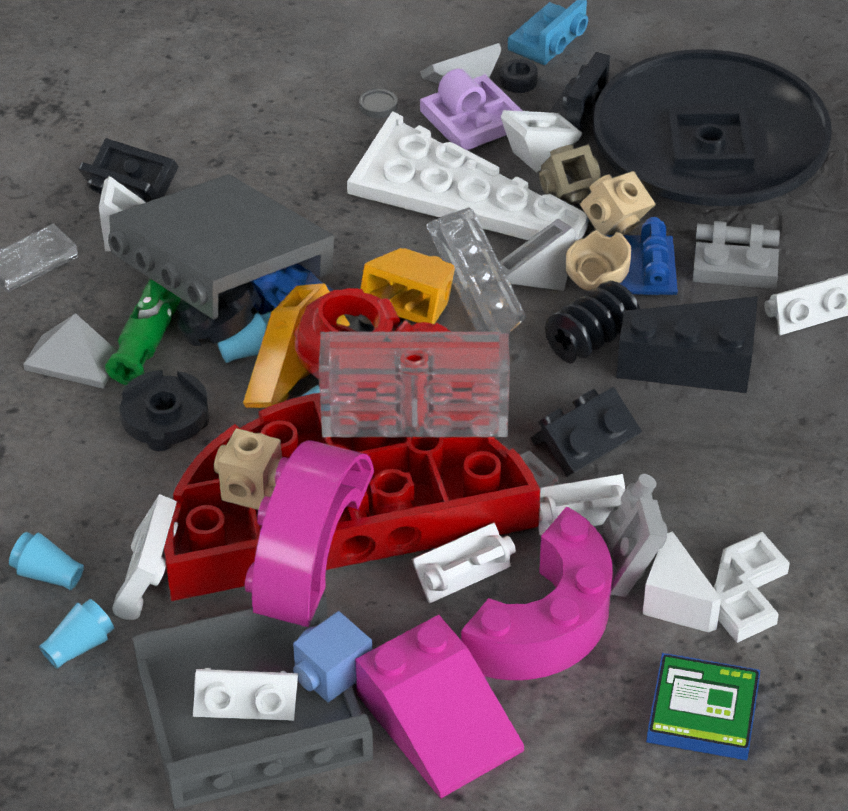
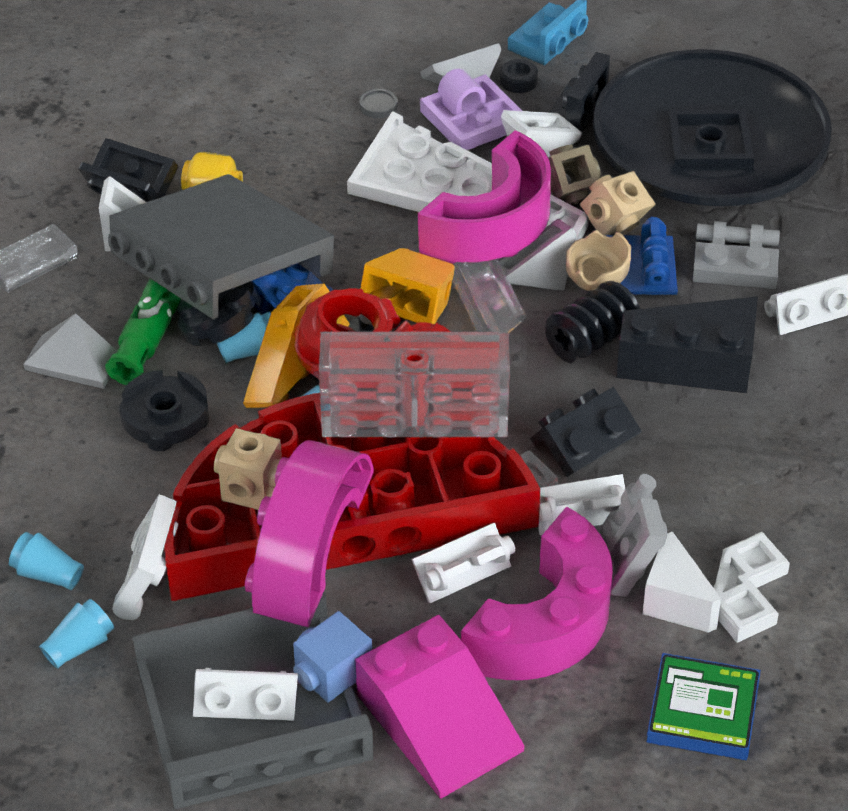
(206, 167): none -> yellow head
(496, 221): none -> dark pink brick

